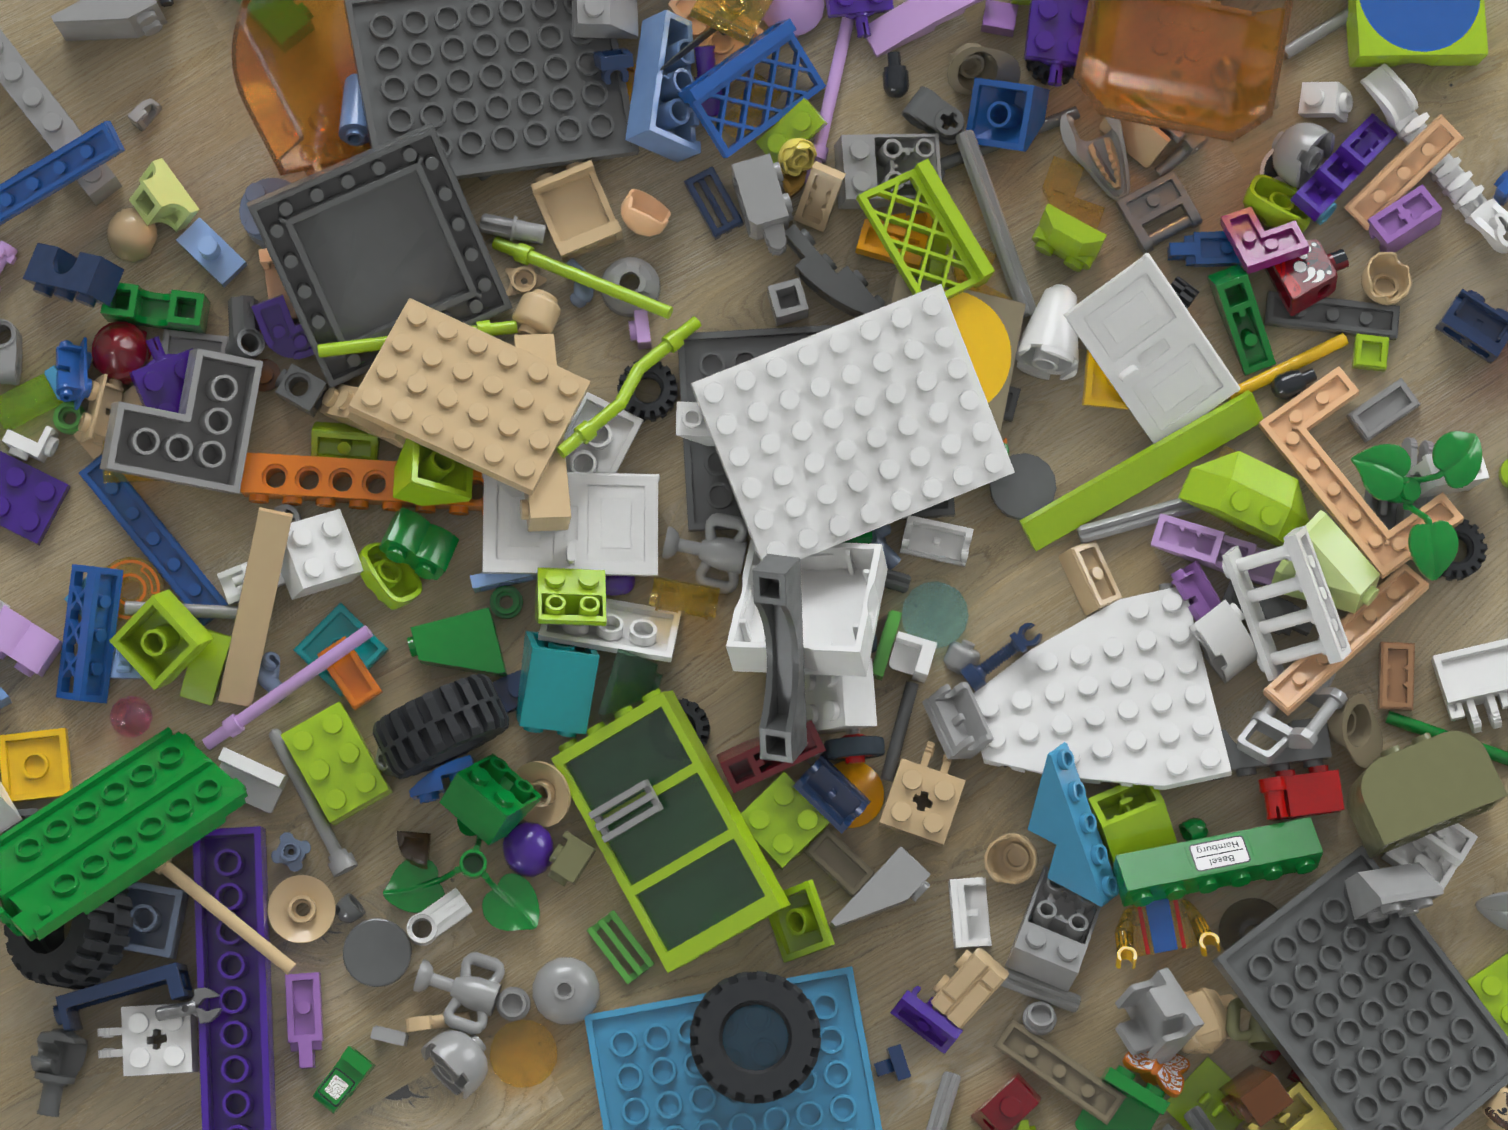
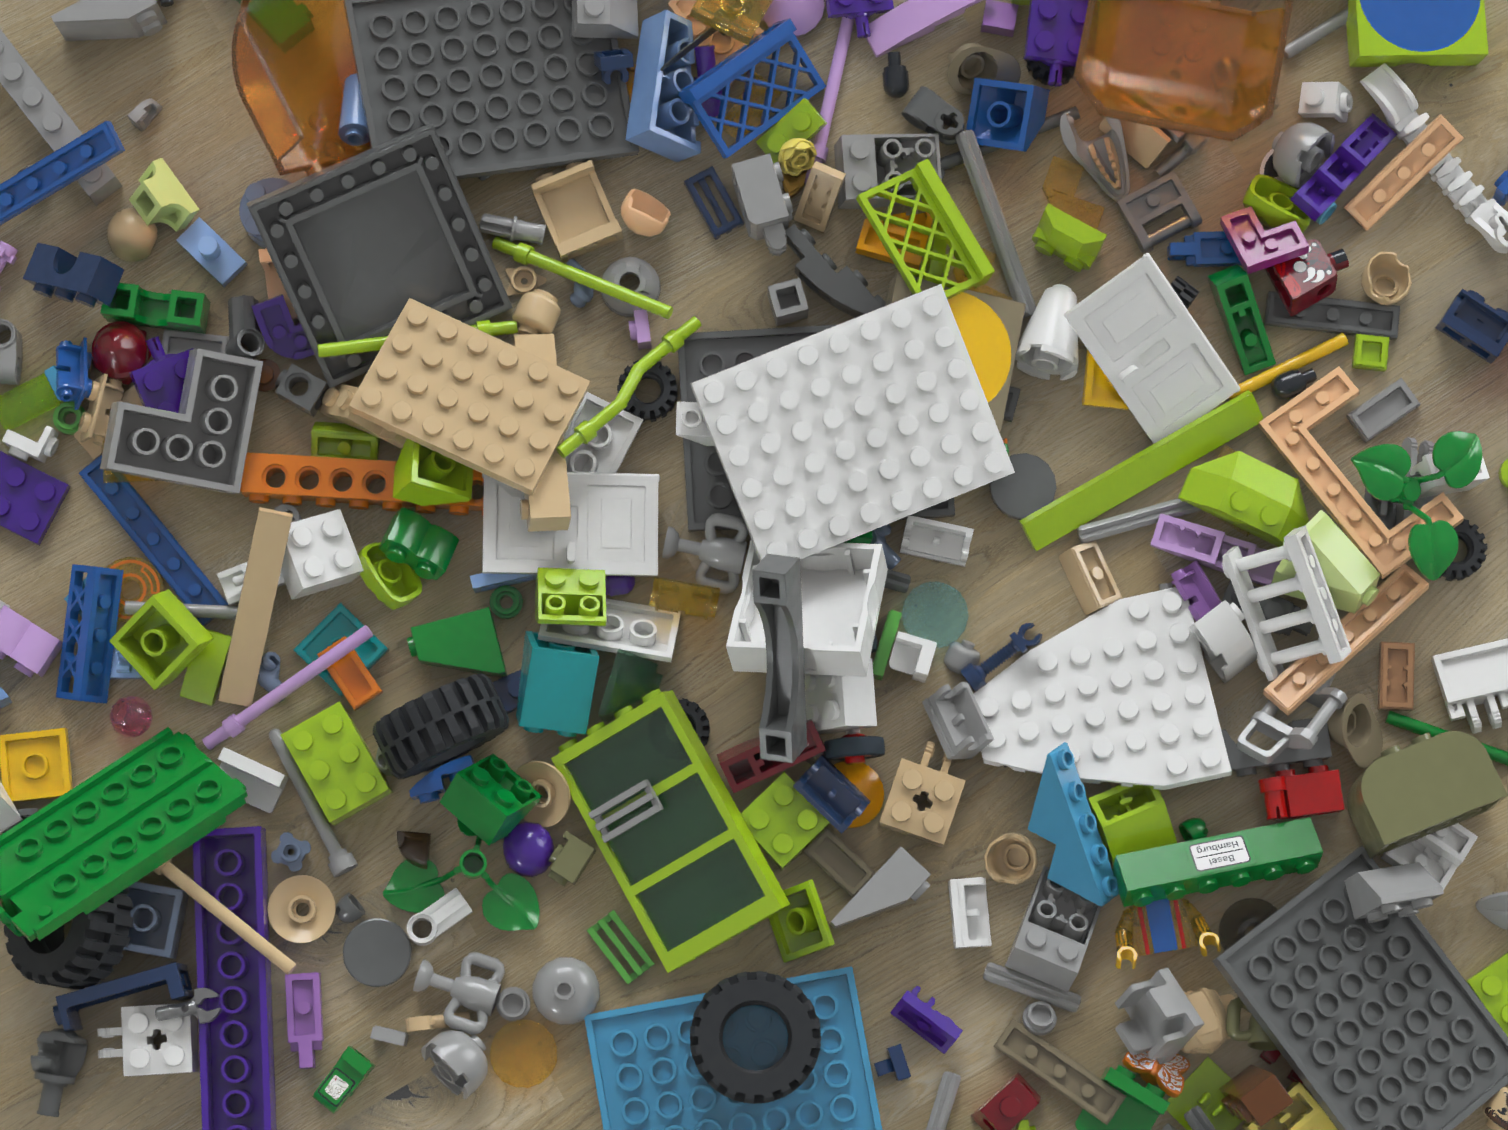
(899, 731): dark grey bar -> none
(969, 987): tan brick -> none
(1405, 220): medium lavender hinge -> none

